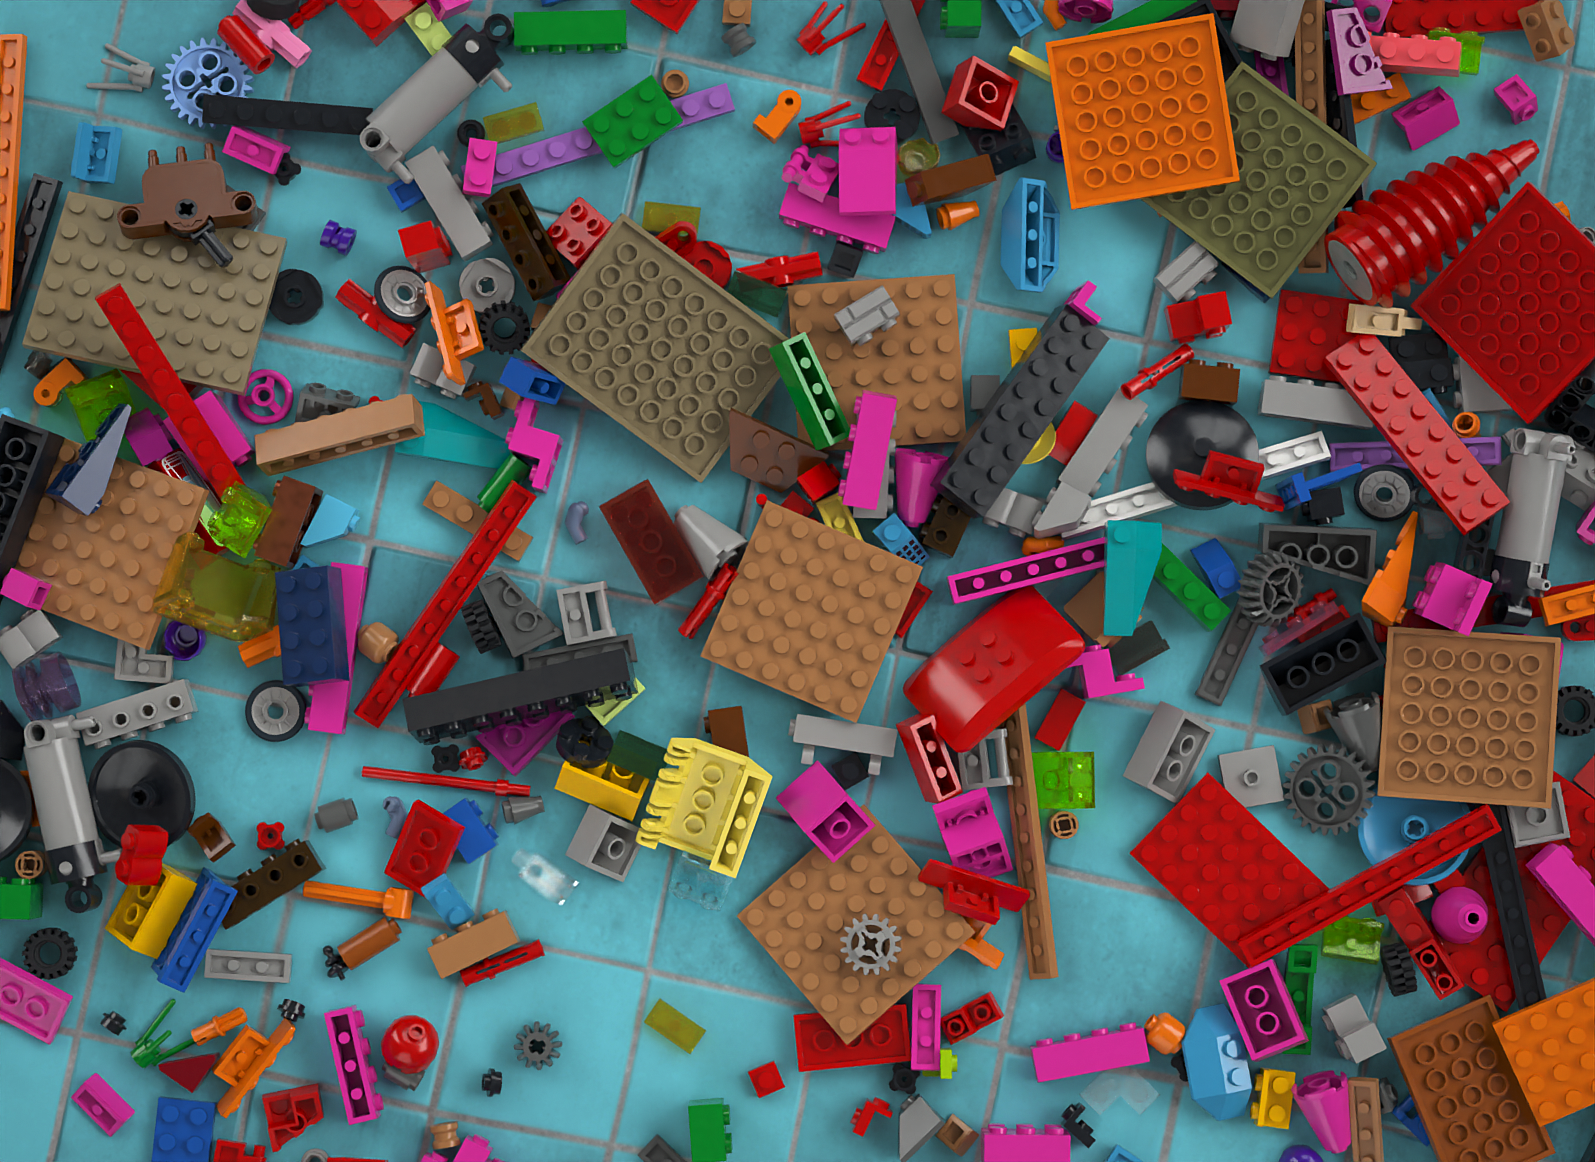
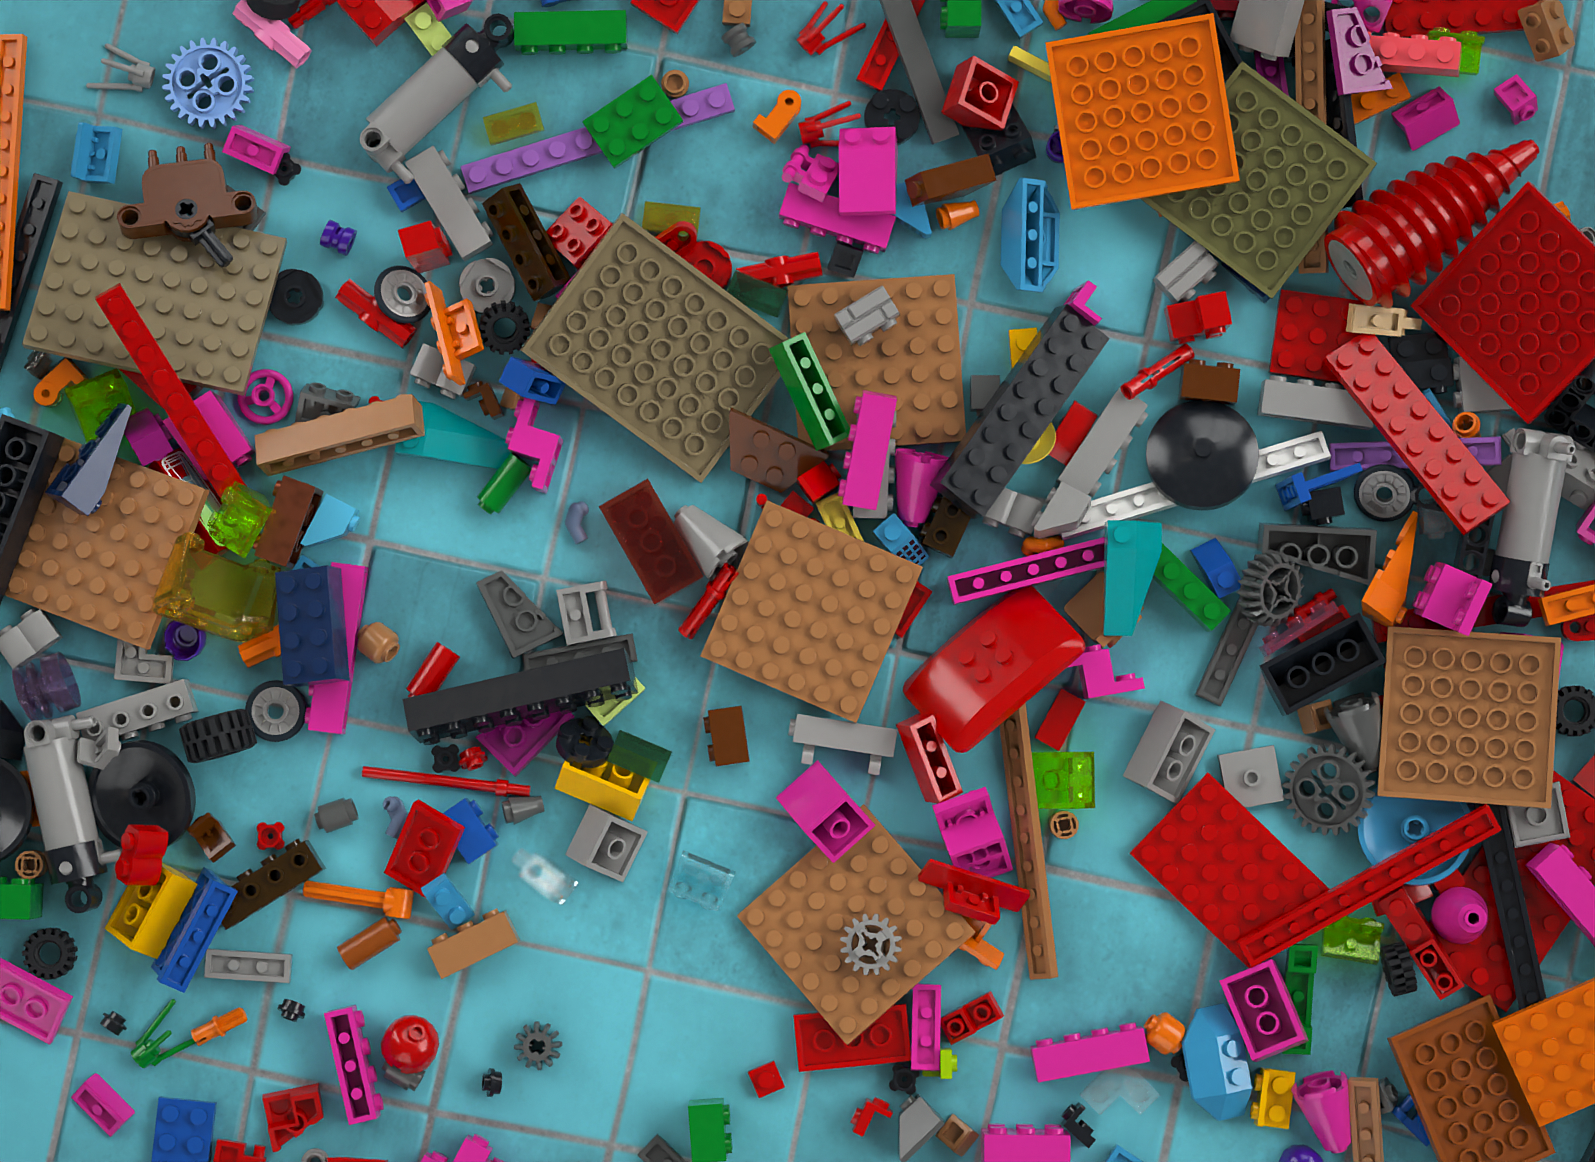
(25, 588): dark pink brick -> none
(99, 752): none -> light grey bracket
(190, 1071): dark red slope -> none
(218, 735): none -> black tyre
(245, 44): red brick -> none
(246, 1061): orange bracket -> none
(284, 114): black plate -> none
(334, 961): black hair -> none
(445, 604): red plate -> none
(445, 1135): medium nougat wheel -> none
(470, 125): black plate -> none
(471, 516): medium nougat plate -> none
(471, 976): red pin -> none
(479, 167): dark pink plate -> none
(481, 626): black tyre -> none
(675, 1026): clear yellow plate -> none
(705, 803): light yellow slope -> none
(850, 771): black plate -> none
(917, 156): clear yellow hair -> none
(975, 764): light grey plate -> none
(1137, 649): clear smoke panel -> none
(1232, 479): red bracket -> none
(1354, 1032): light grey brick -> none

